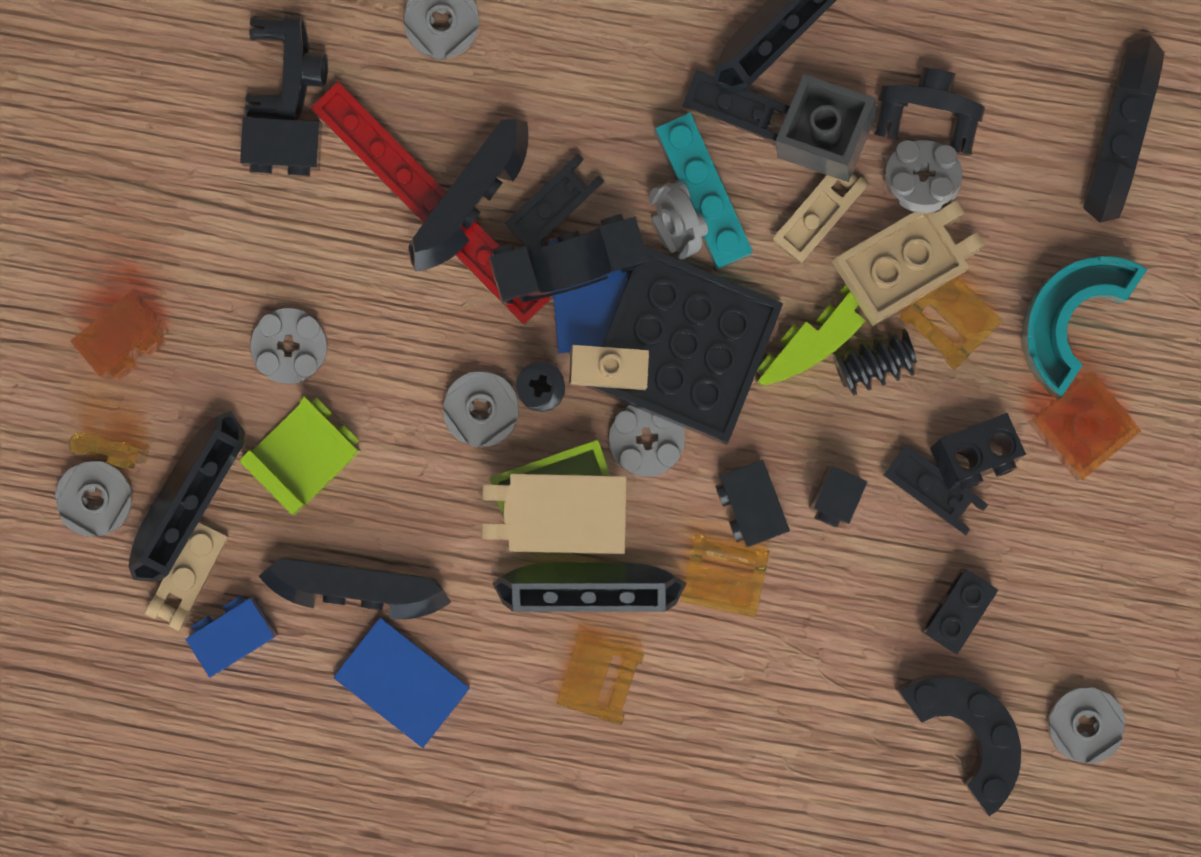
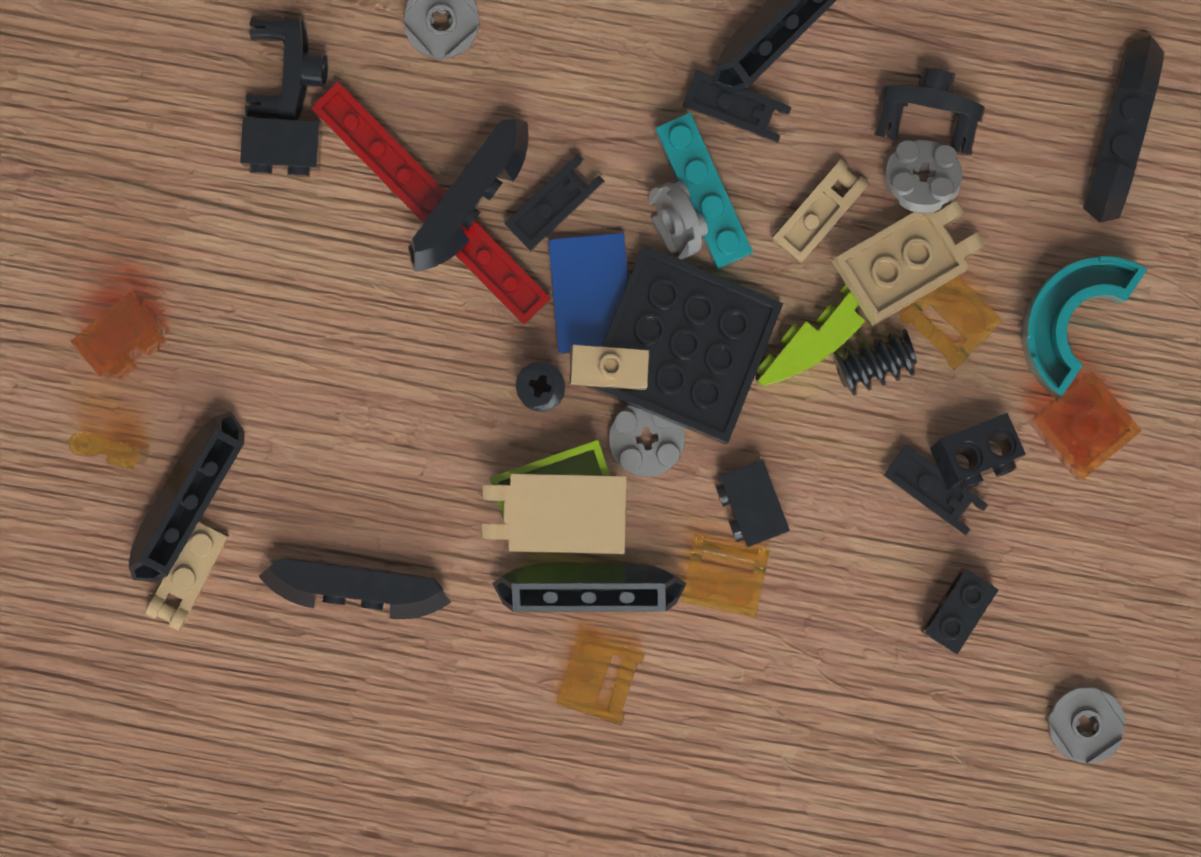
(73, 505): light grey plate -> none
(231, 636): blue brick -> none
(272, 360): light grey plate -> none
(301, 455): lime panel -> none
(401, 682): blue tile -> none
(502, 413): light grey plate -> none
(570, 264): black brick -> none
(826, 128): dark grey brick -> none
(837, 496): black brick -> none
(990, 722): black brick -> none

